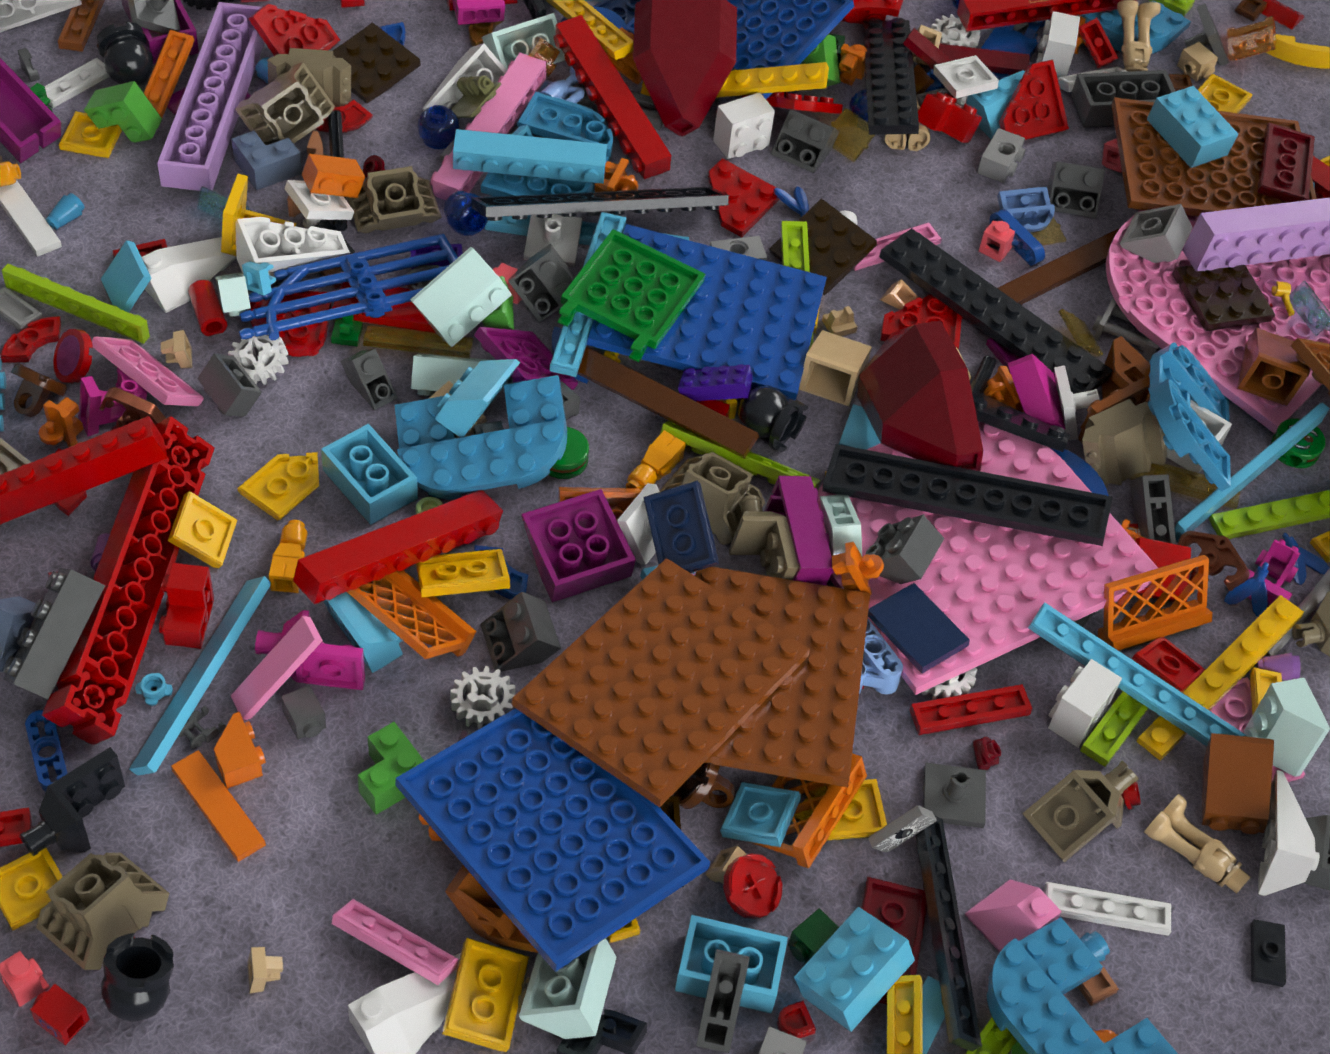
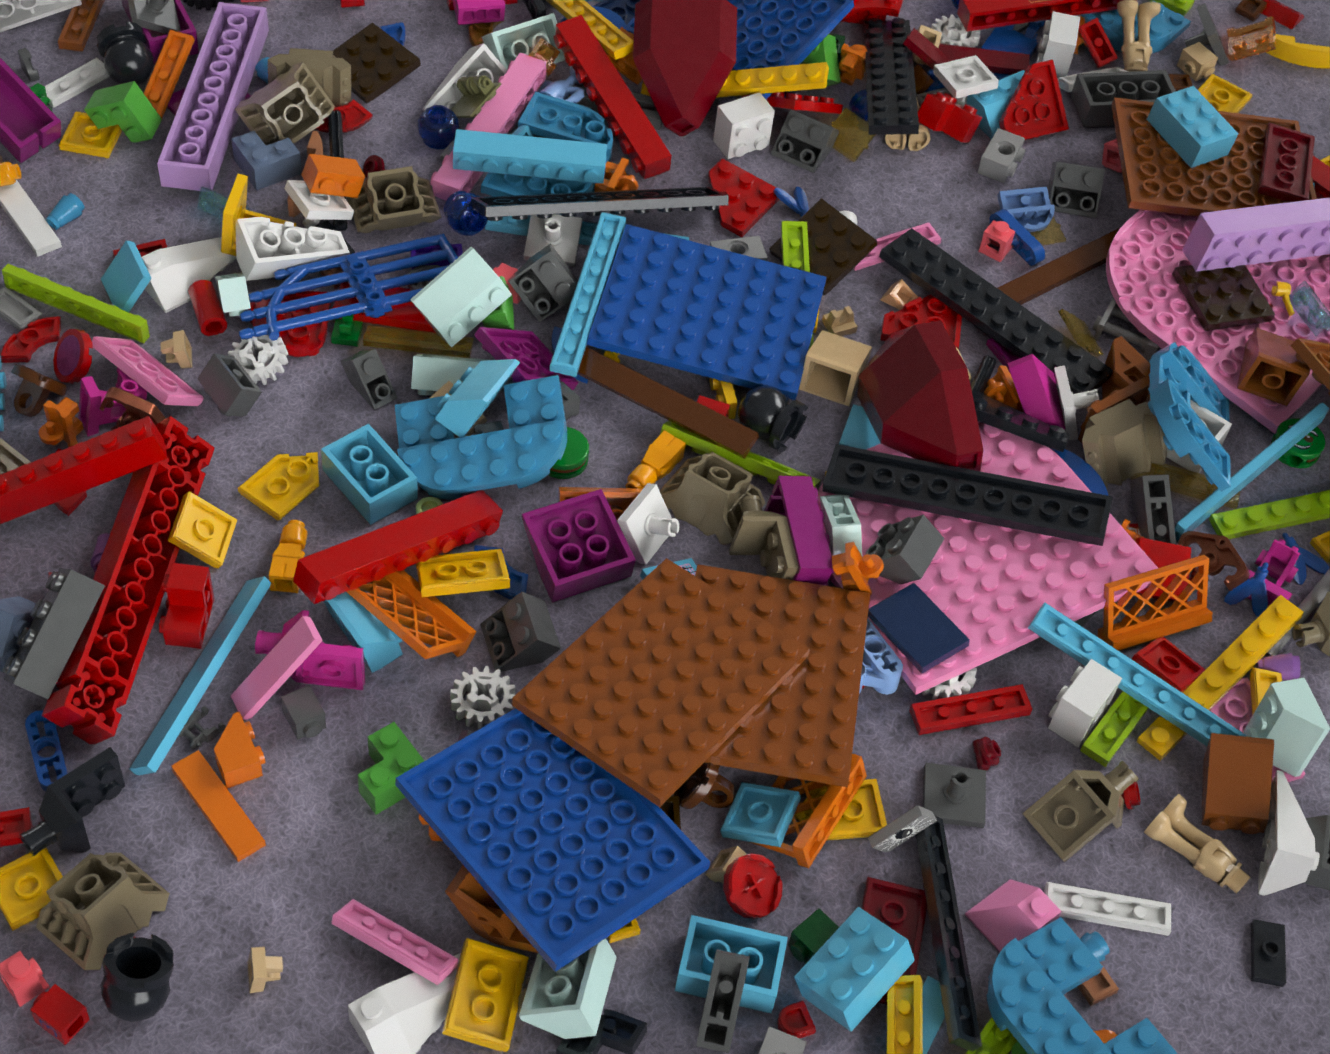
(150, 681): medium azure plate -> none
(258, 278): medium azure tile -> none
(292, 29): red plate -> none
(631, 291): green plate -> none
(681, 527): dark blue tile -> none
(716, 382): dark purple piece -> none
(1158, 233): light grey slope -> none

